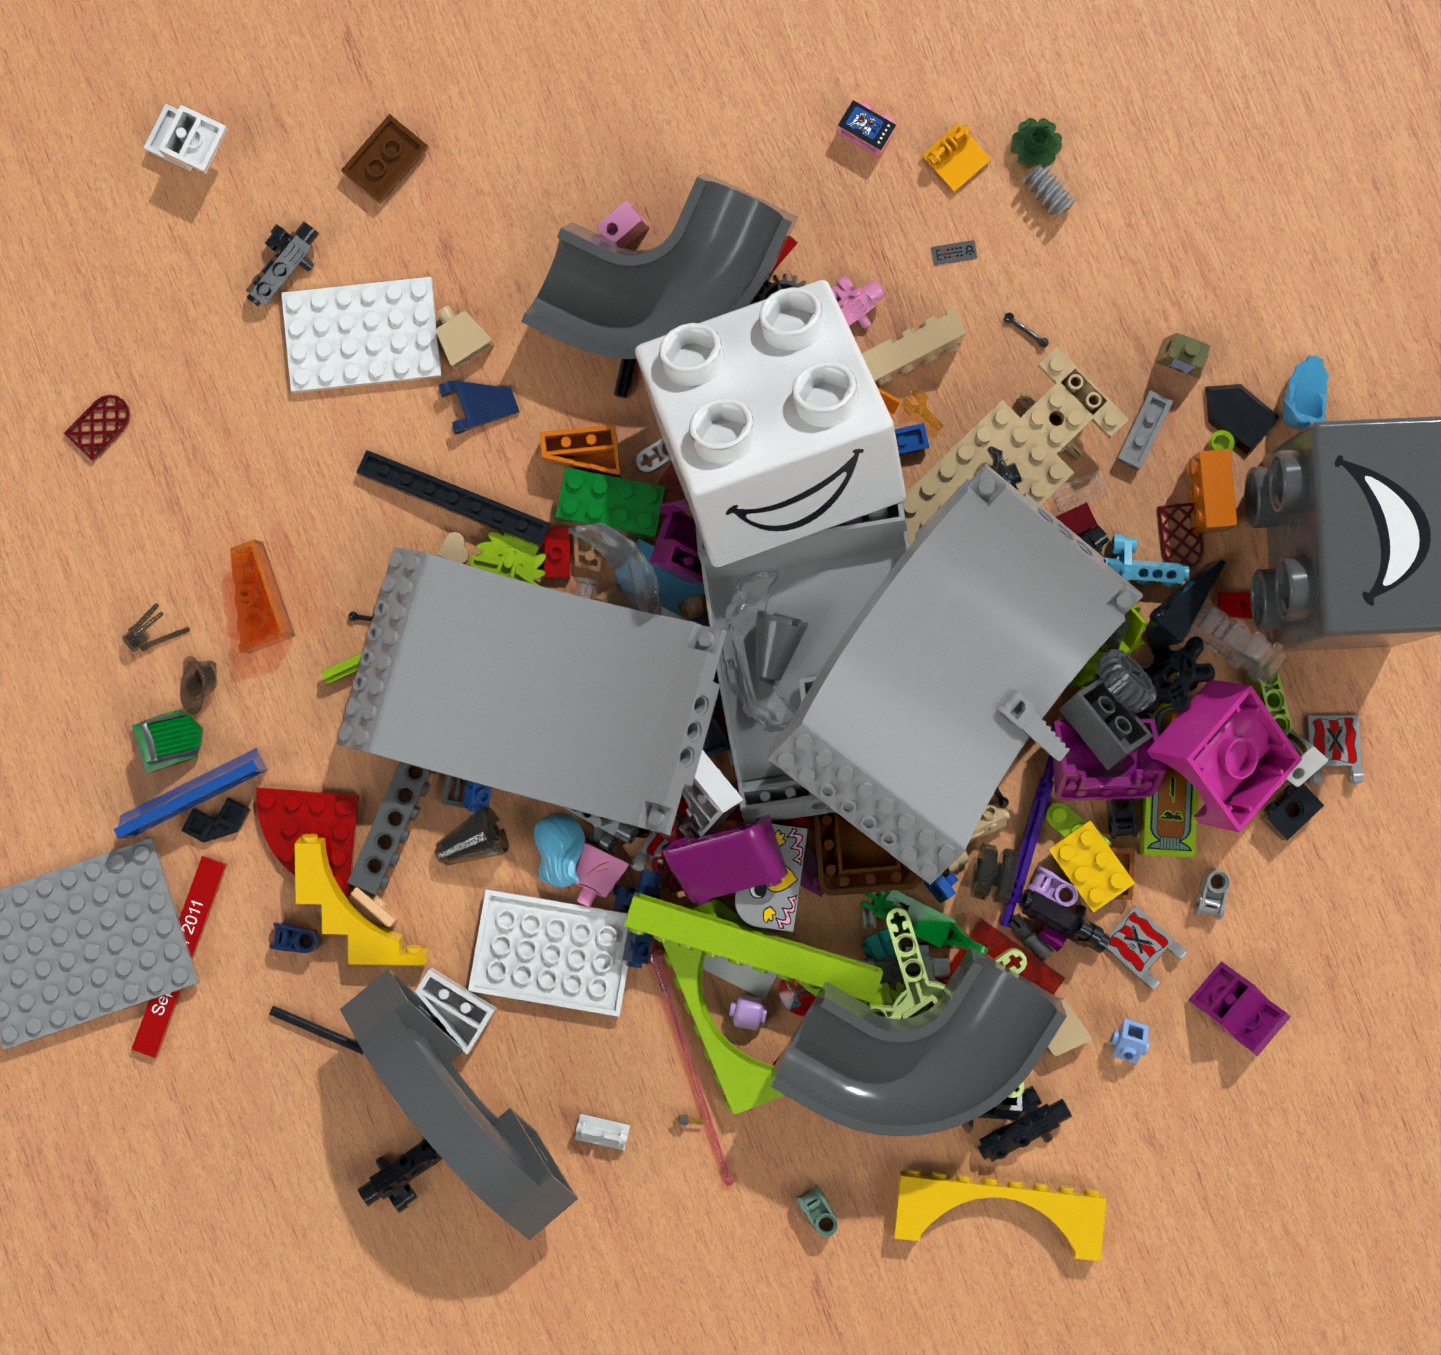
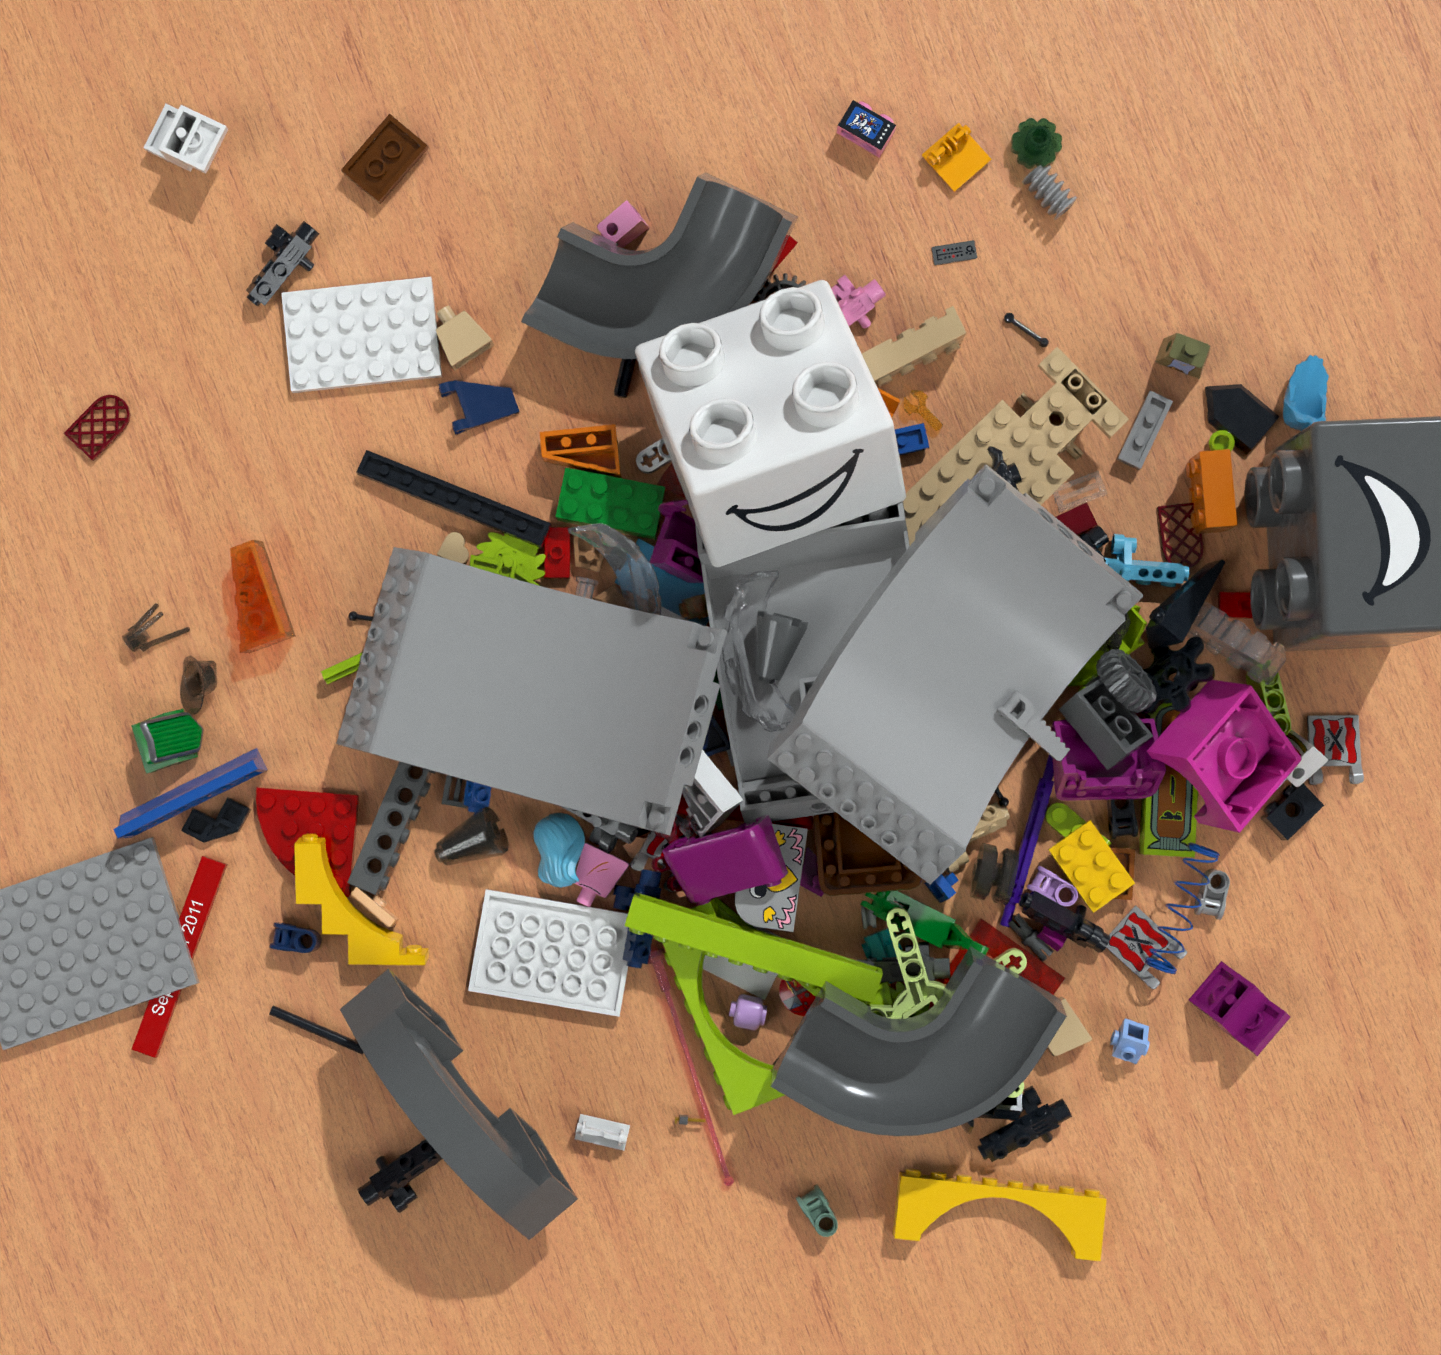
(457, 1008): white wedge -> none
(1168, 967): none -> blue piece

